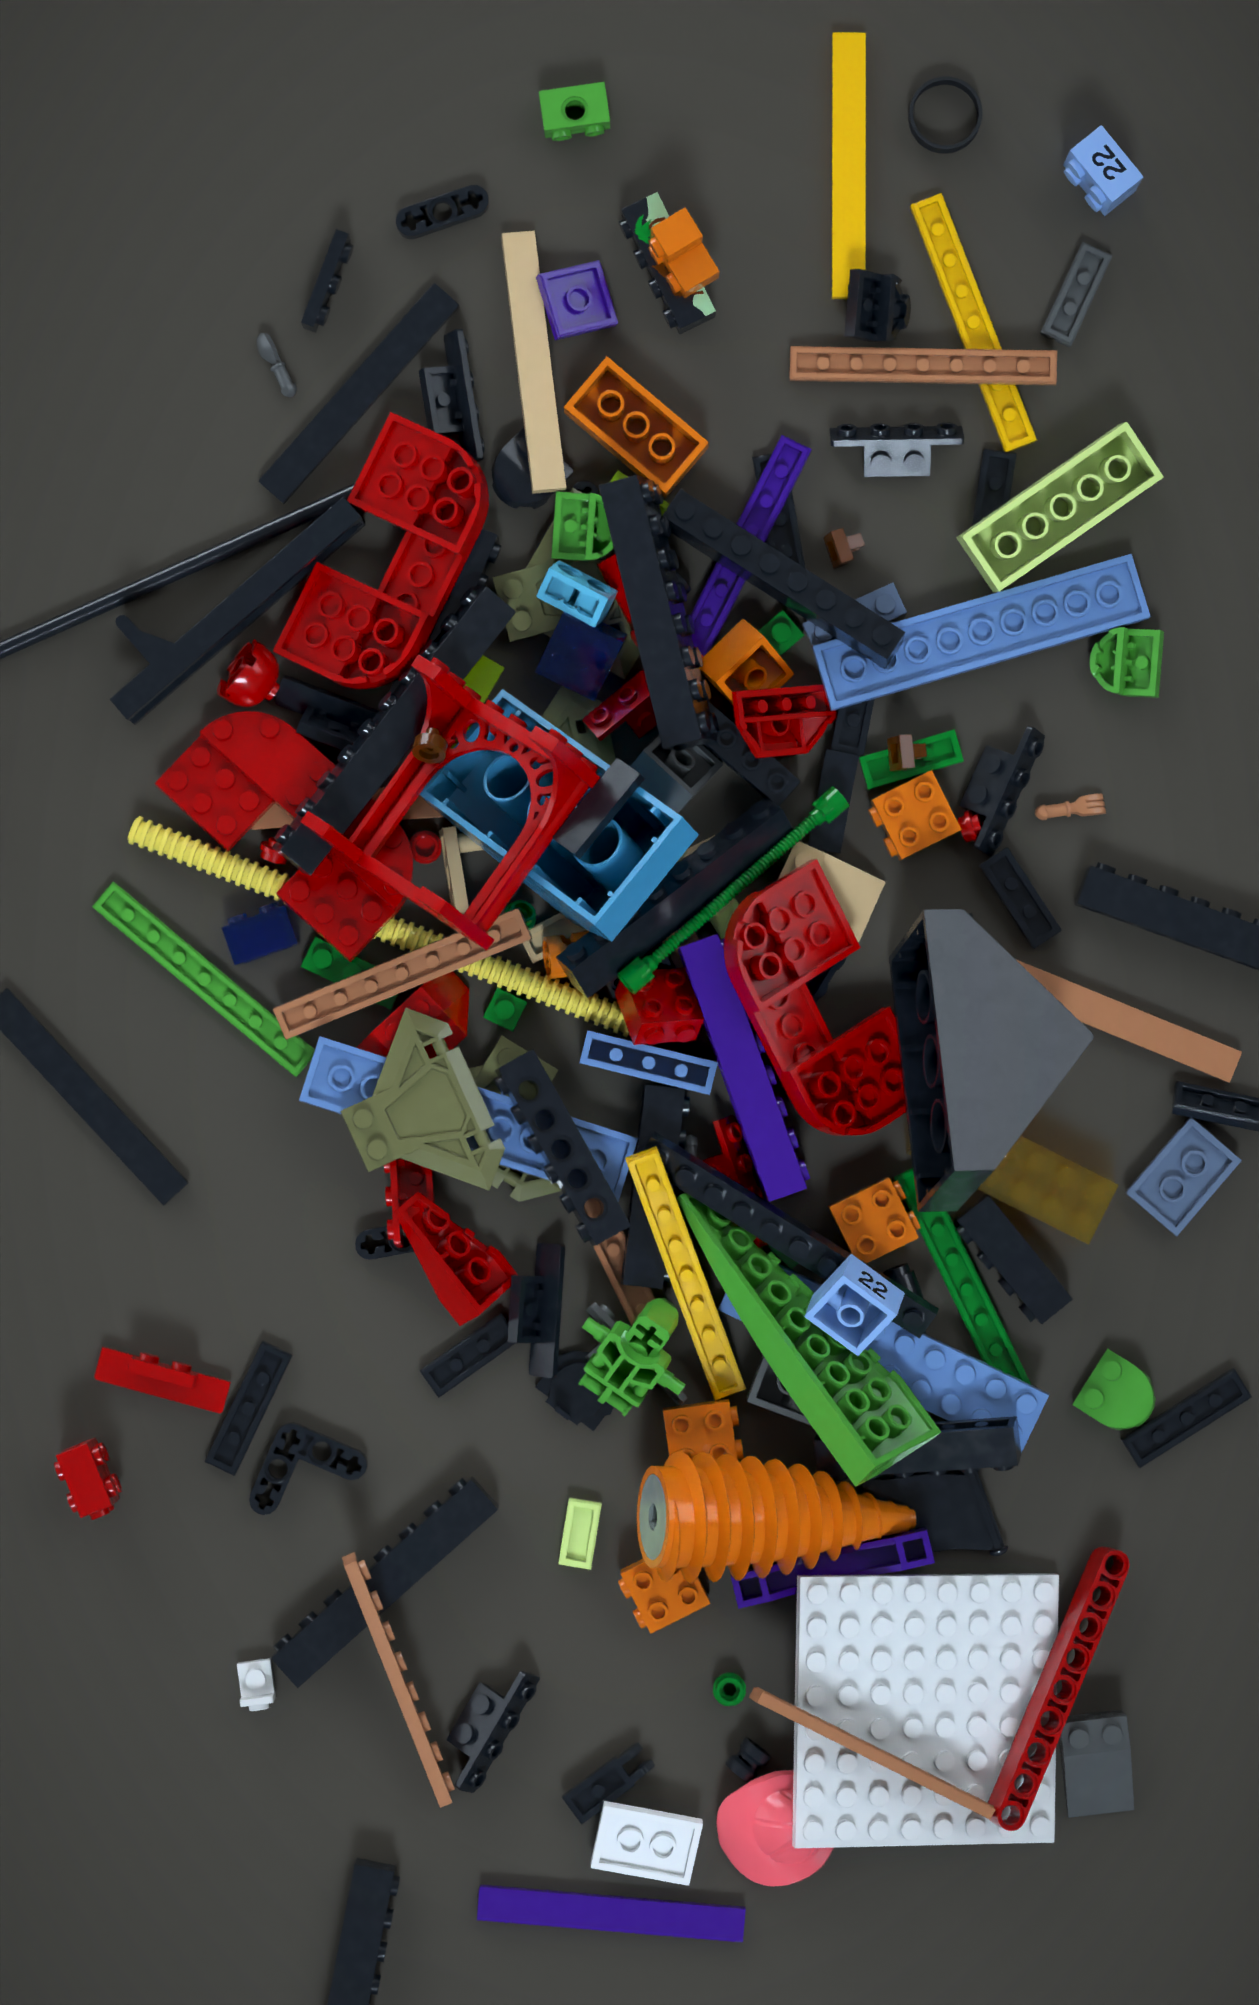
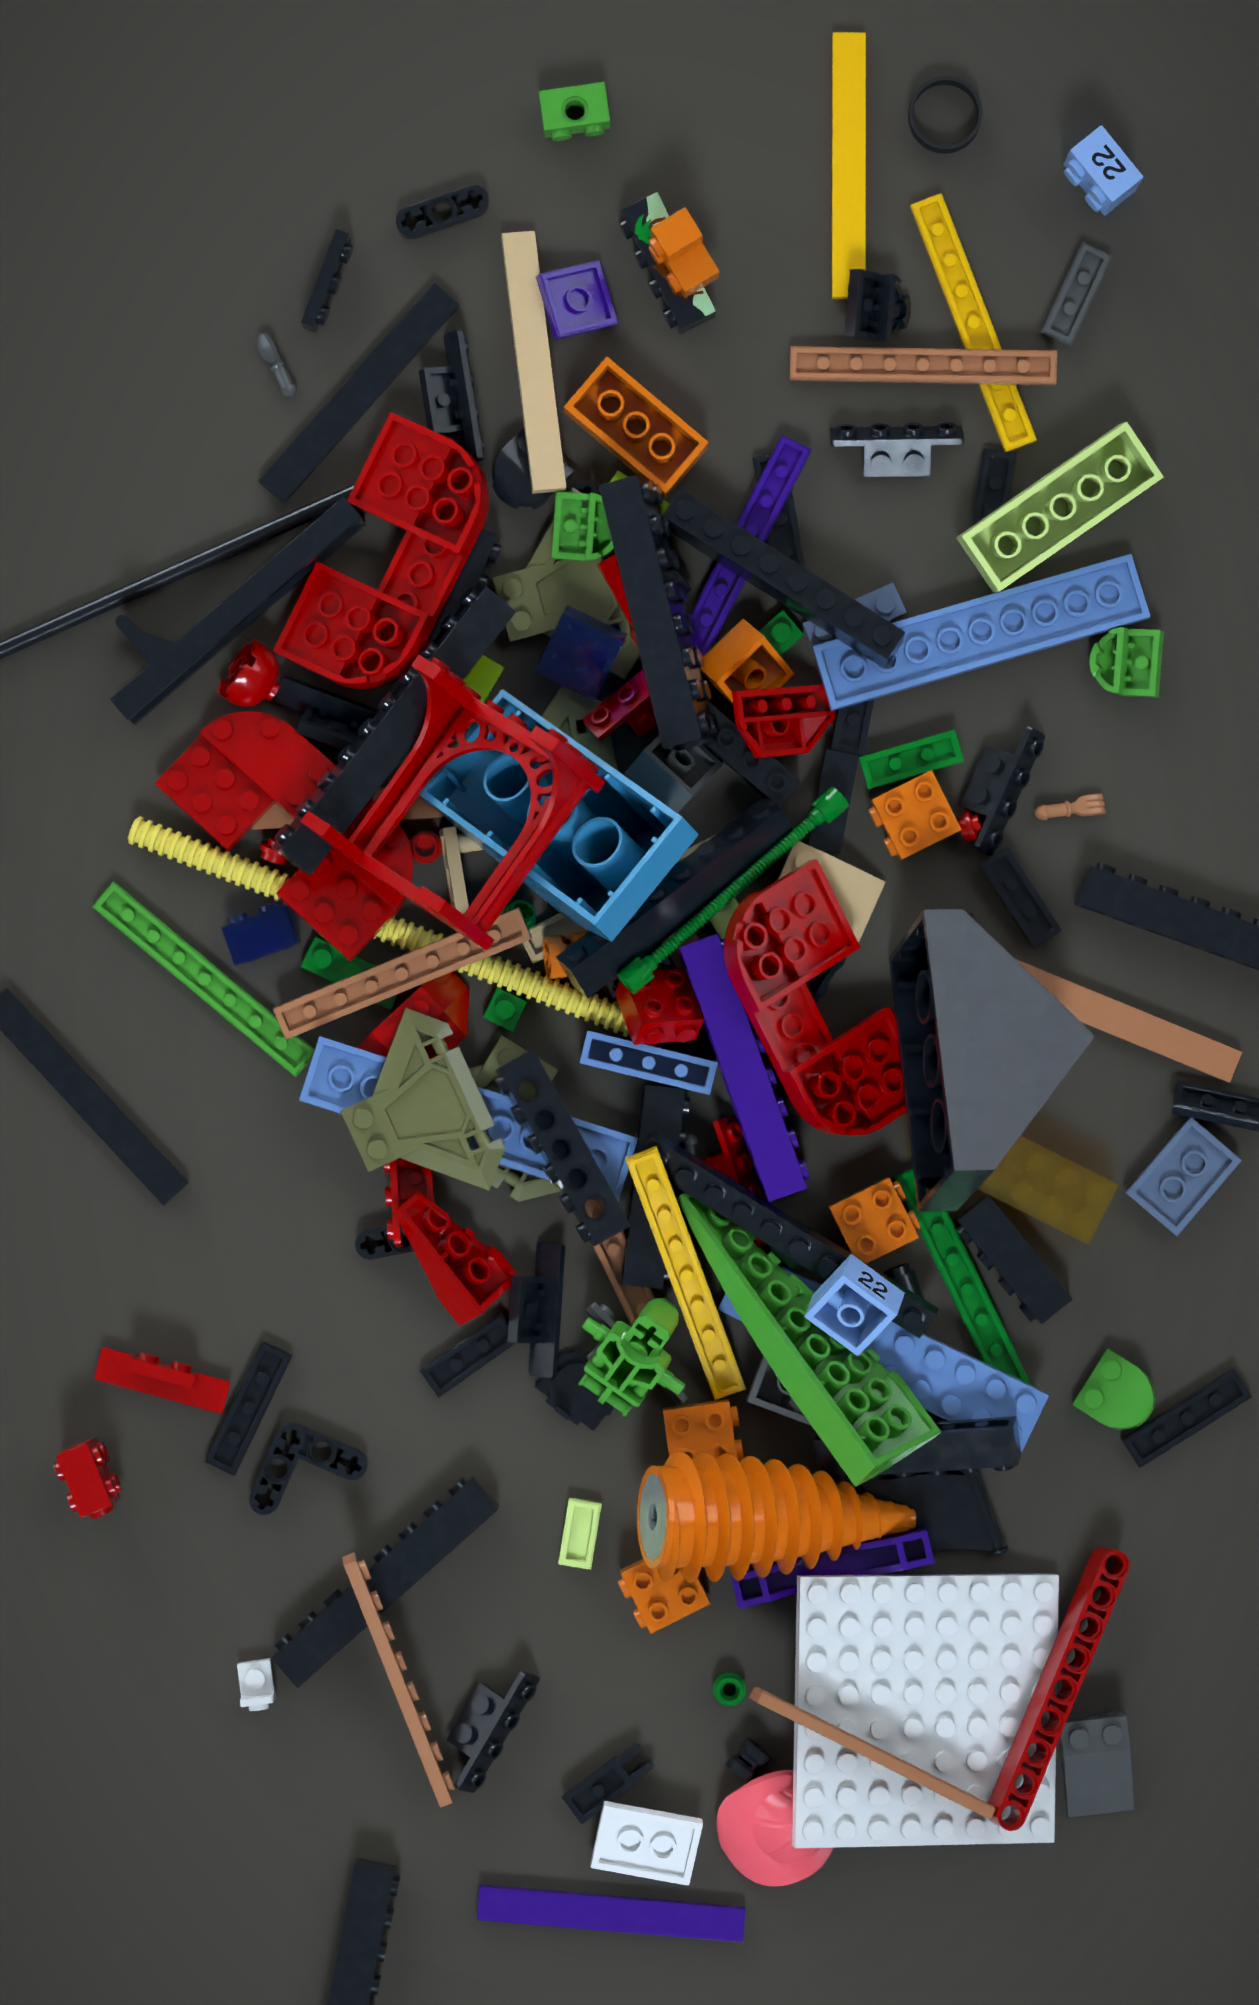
(430, 746): reddish brown tile -> none
(576, 593): medium azure brick -> none
(598, 808): black tile -> none
(841, 547): reddish brown tile -> none
(903, 752): reddish brown tile -> none

